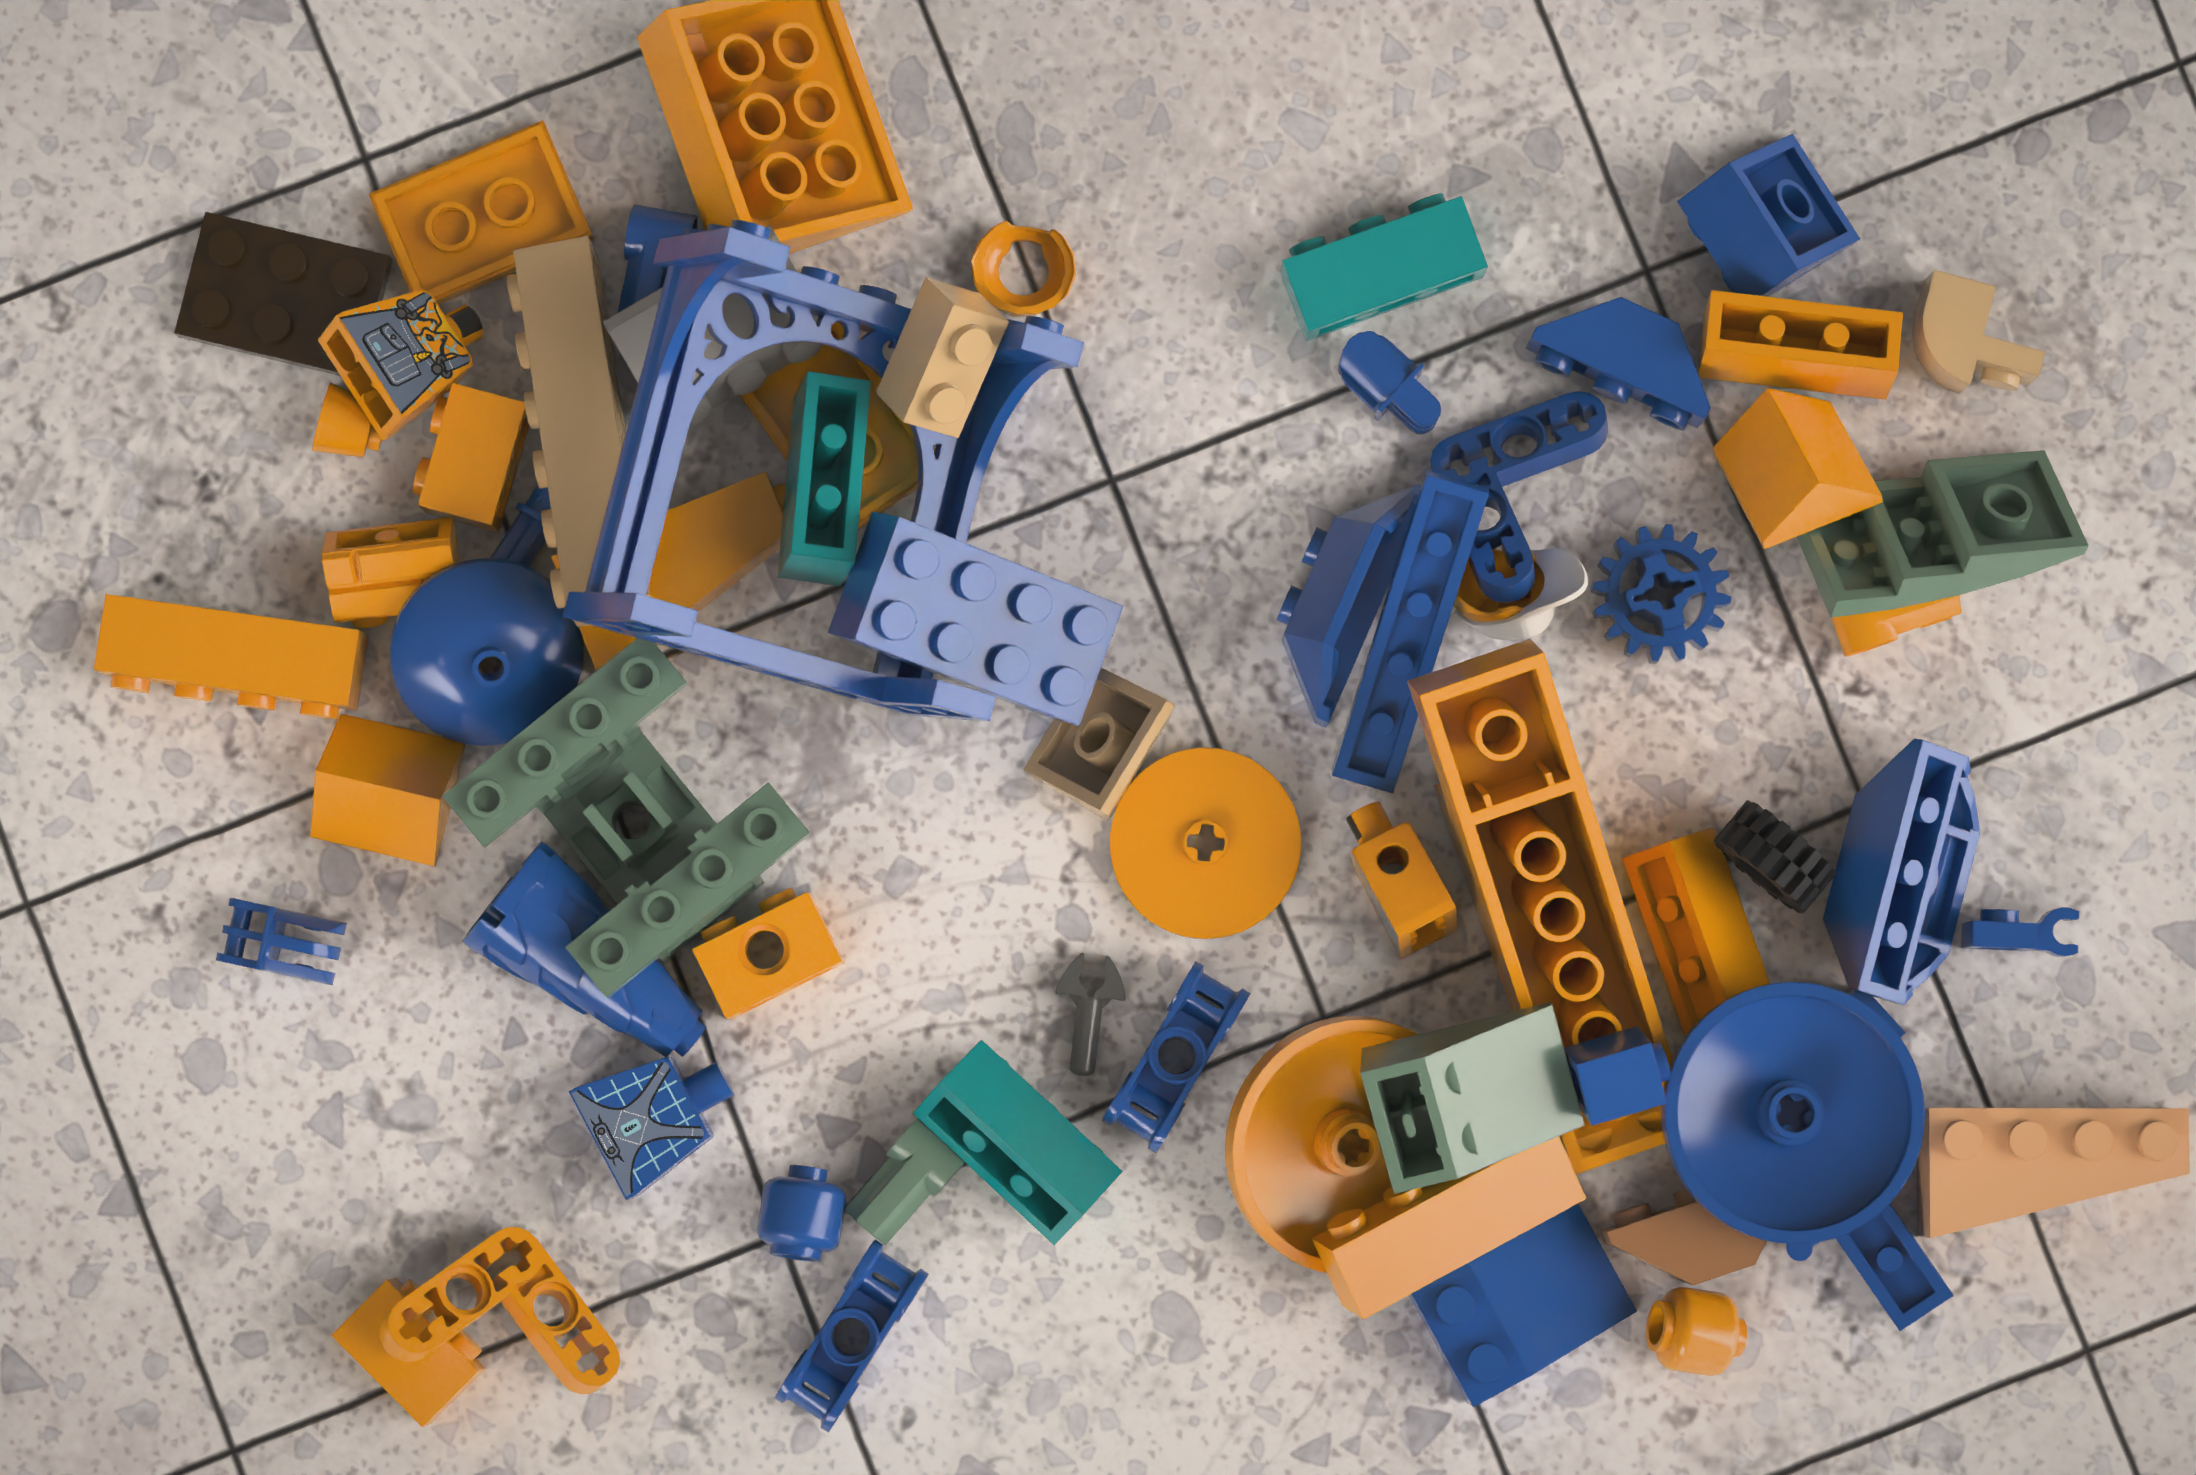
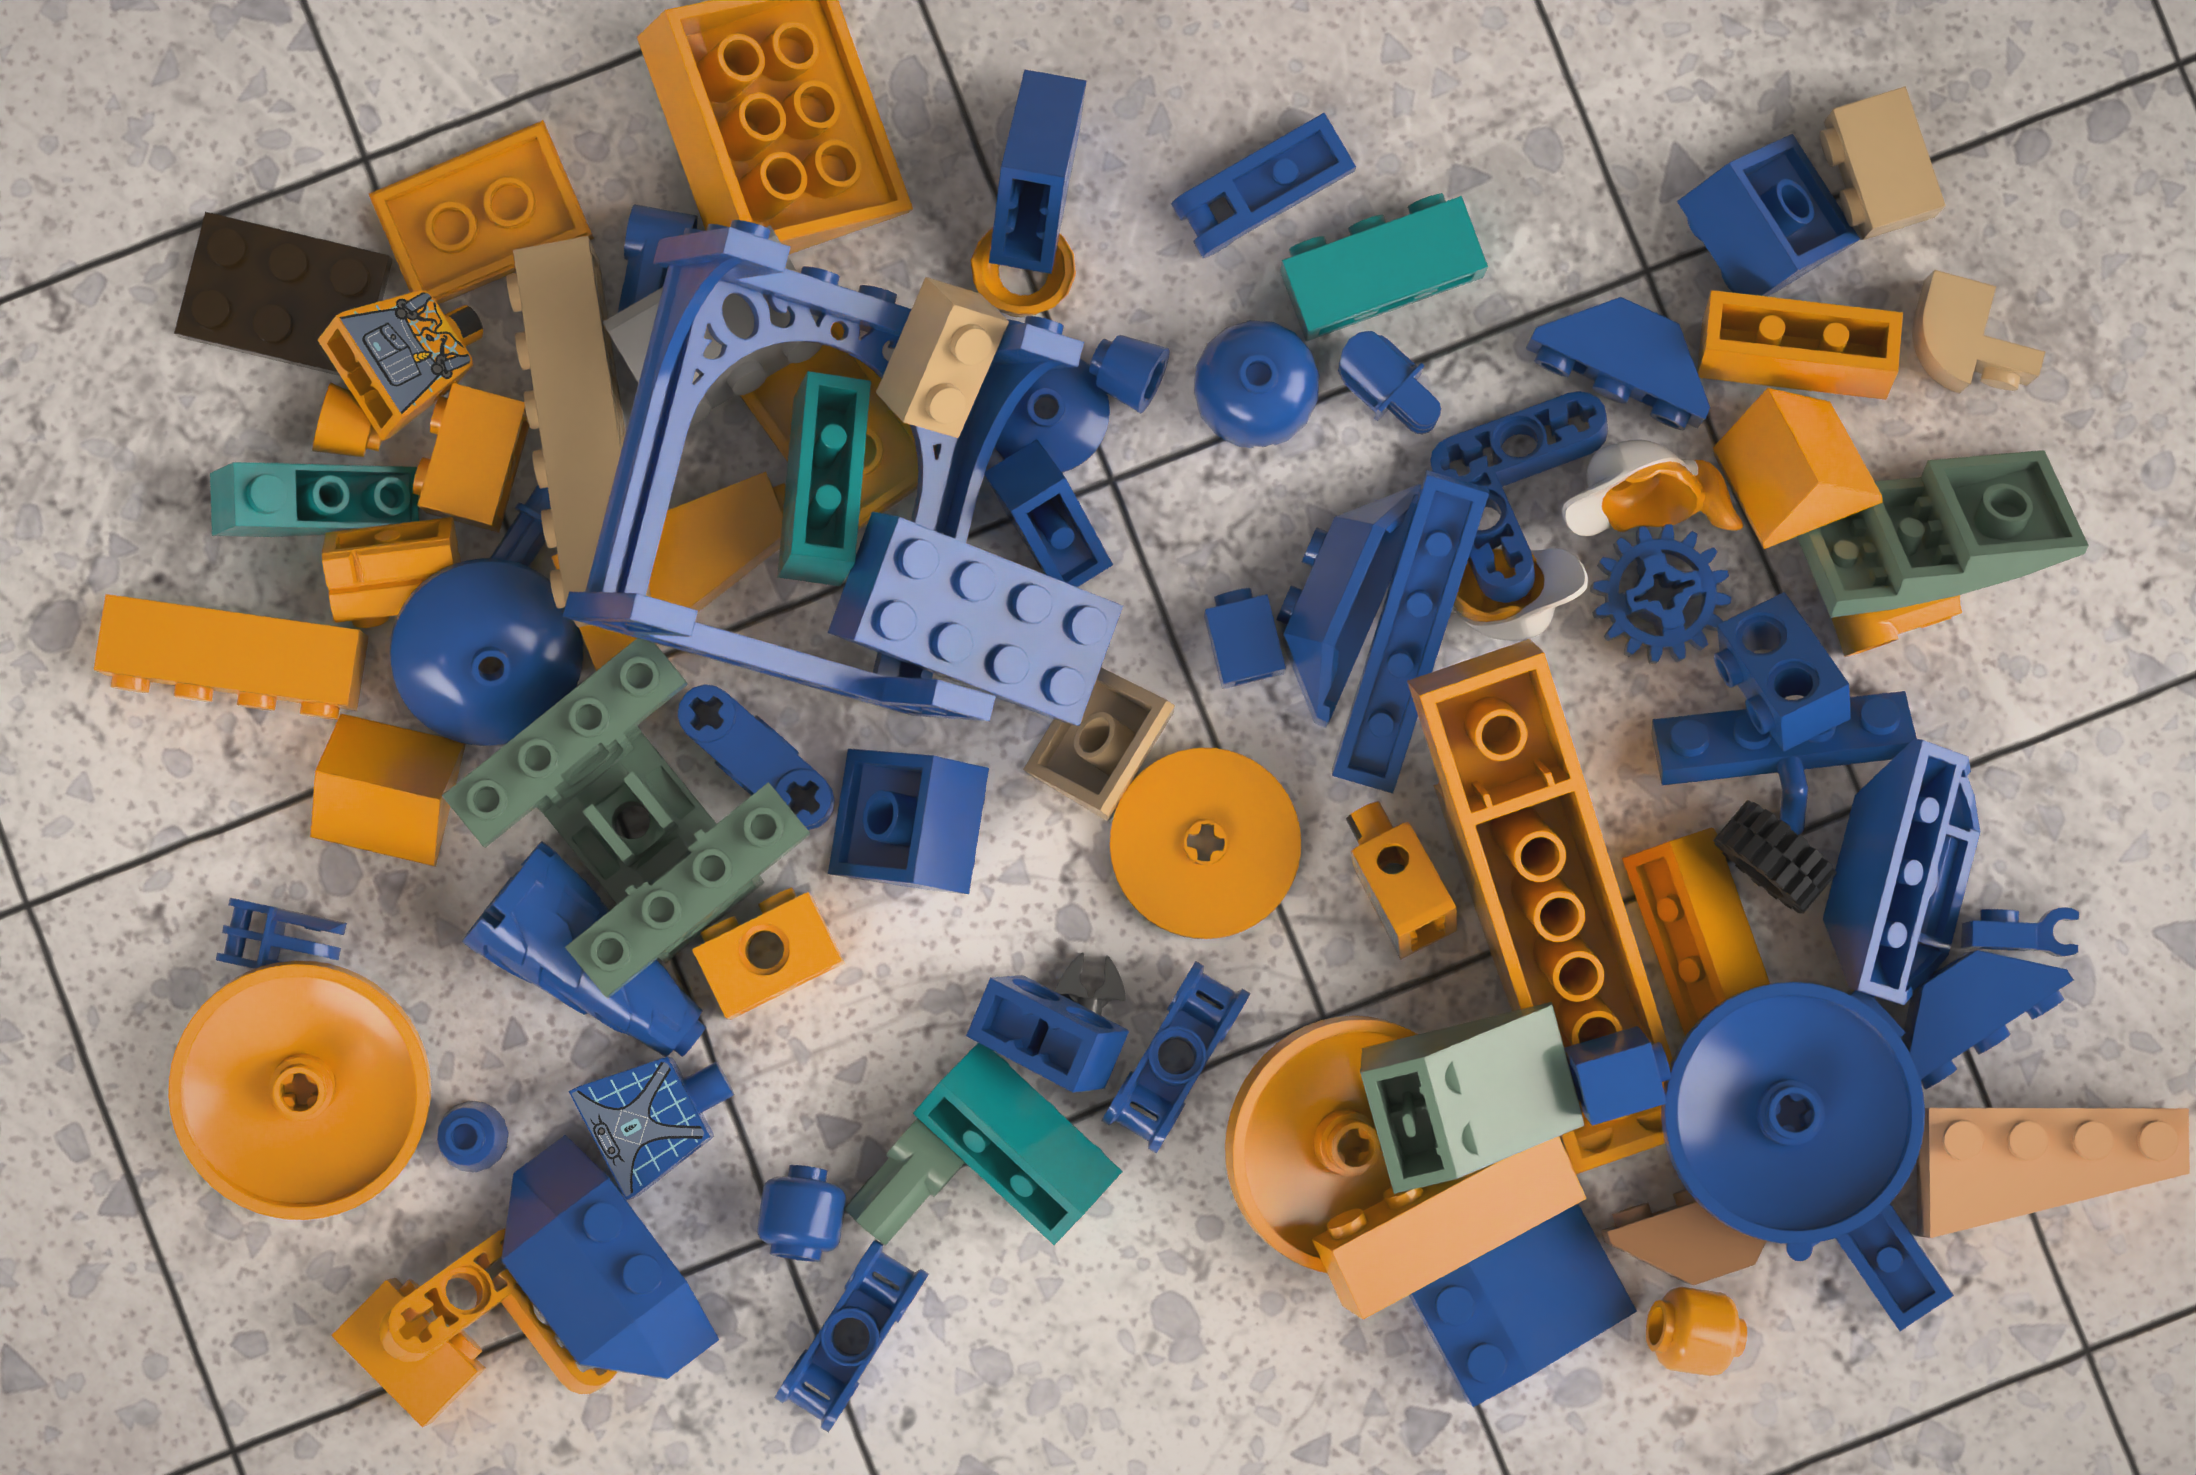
(299, 1090): none -> light orange dish
(308, 498): none -> teal slope
(472, 1136): none -> blue hat
(598, 1269): none -> blue wedge
(753, 752): none -> blue piece
(908, 820): none -> blue slope
(1037, 171): none -> blue slope
(1047, 1033): none -> blue brick
(1048, 515): none -> blue slope
(1075, 429): none -> blue dish
(1129, 370): none -> blue hat
(1244, 638): none -> blue brick
(1256, 384): none -> blue cylinder
(1265, 184): none -> blue plate
(1647, 487): none -> light orange hair
(1730, 747): none -> blue plate
(1791, 668): none -> blue brick
(1881, 164): none -> tan brick
(1971, 1005): none -> blue slope

